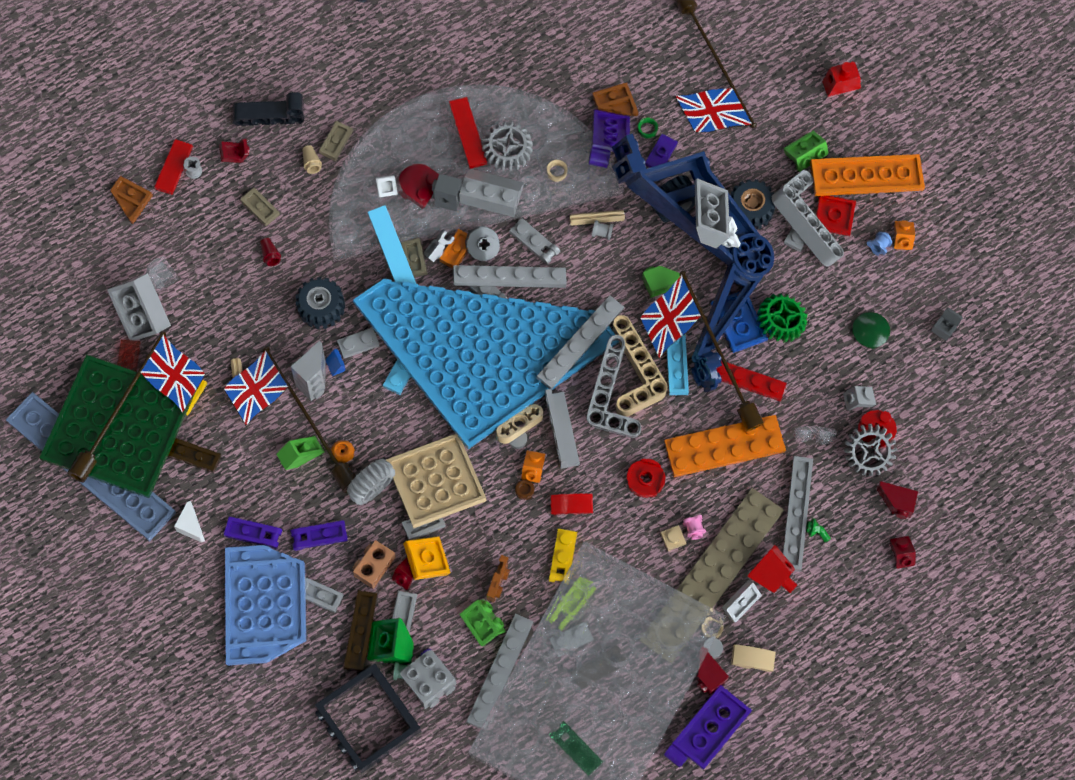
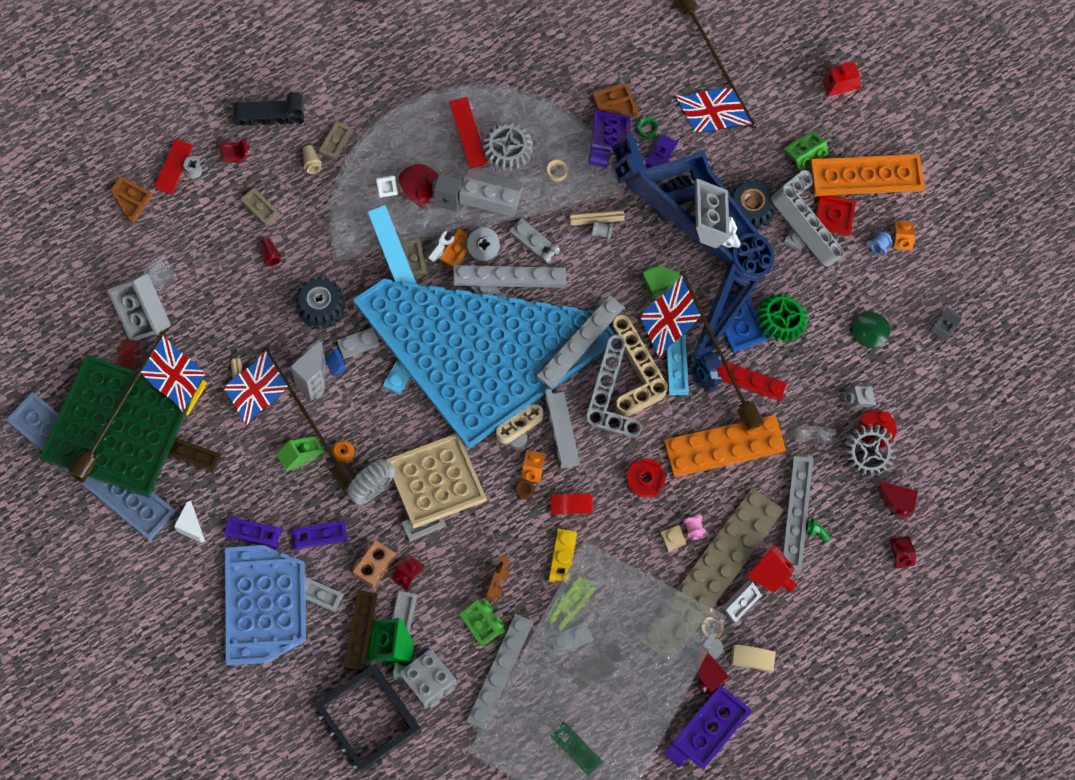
(426, 558): light orange tile -> none

